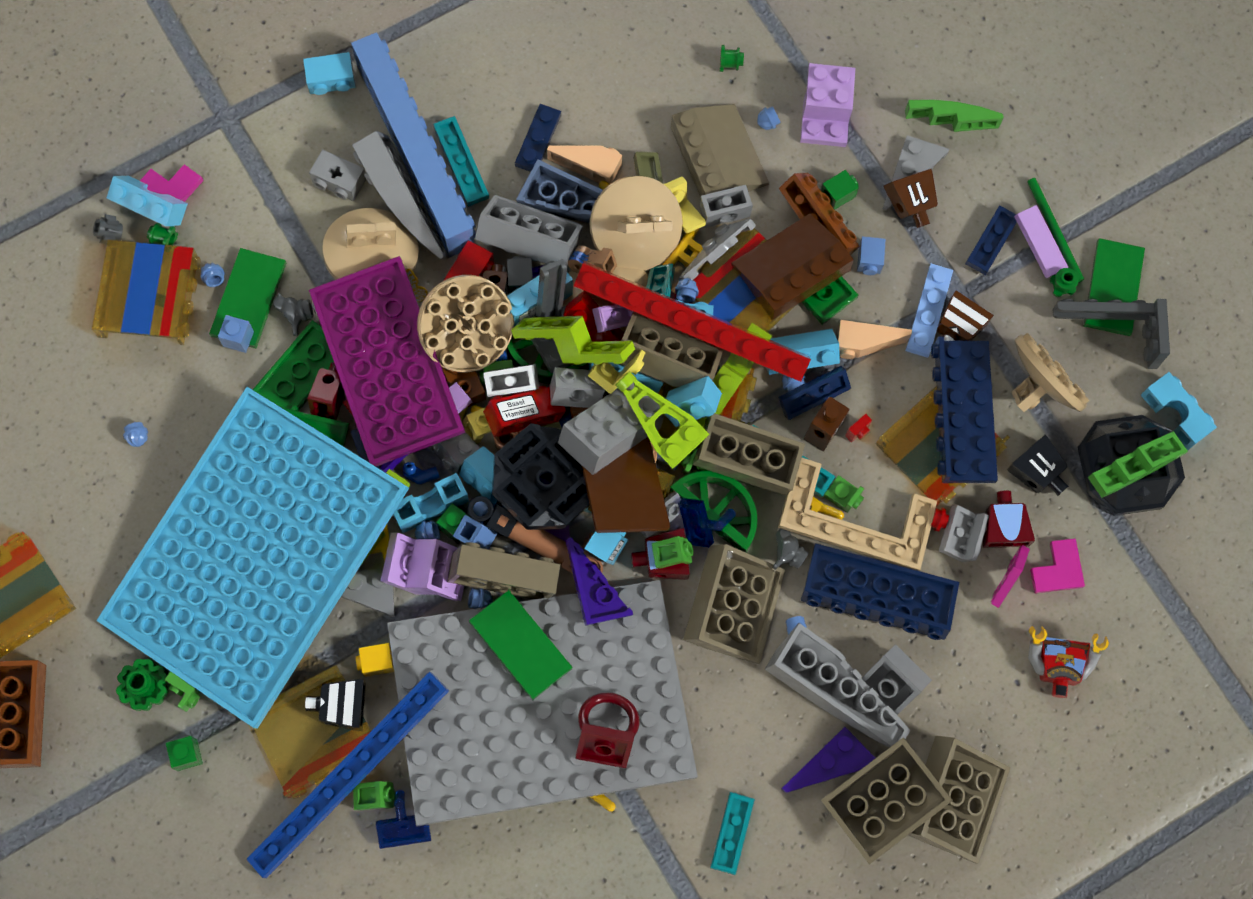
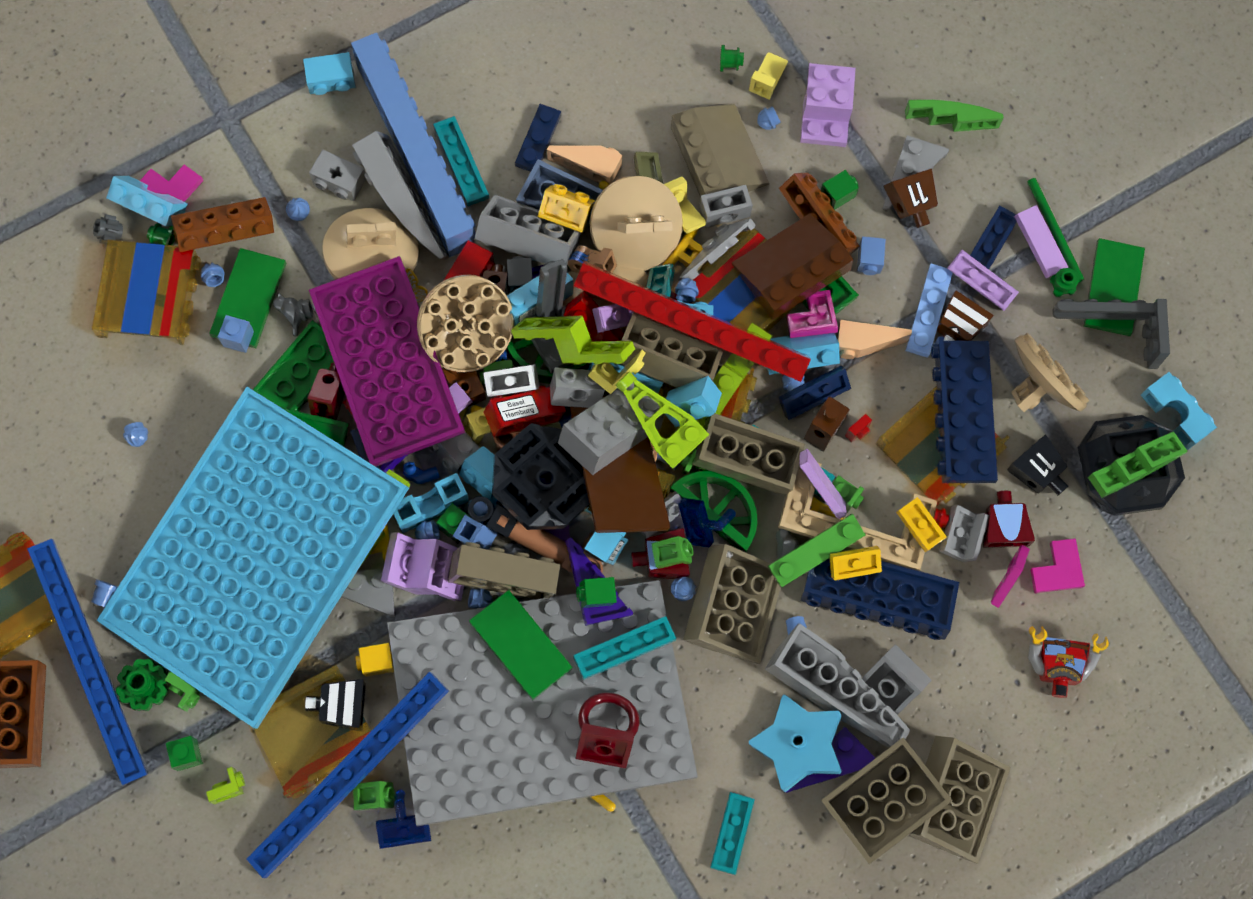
(87, 661): none -> blue plate
(103, 593): none -> medium blue piece
(222, 224): none -> dark orange brick
(224, 791): none -> lime bracket
(297, 209): none -> medium blue plate
(565, 207): none -> yellow bracket
(596, 592): none -> green brick
(624, 648): none -> teal plate
(683, 588): none -> medium blue plate
(767, 77): none -> light yellow bracket
(810, 757): none -> medium azure plate
(816, 550): none -> bright green plate
(817, 321): none -> dark pink tile
(822, 484): none -> lavender tile
(855, 563): none -> yellow plate
(921, 524): none -> yellow plate
(982, 280): none -> lavender tile

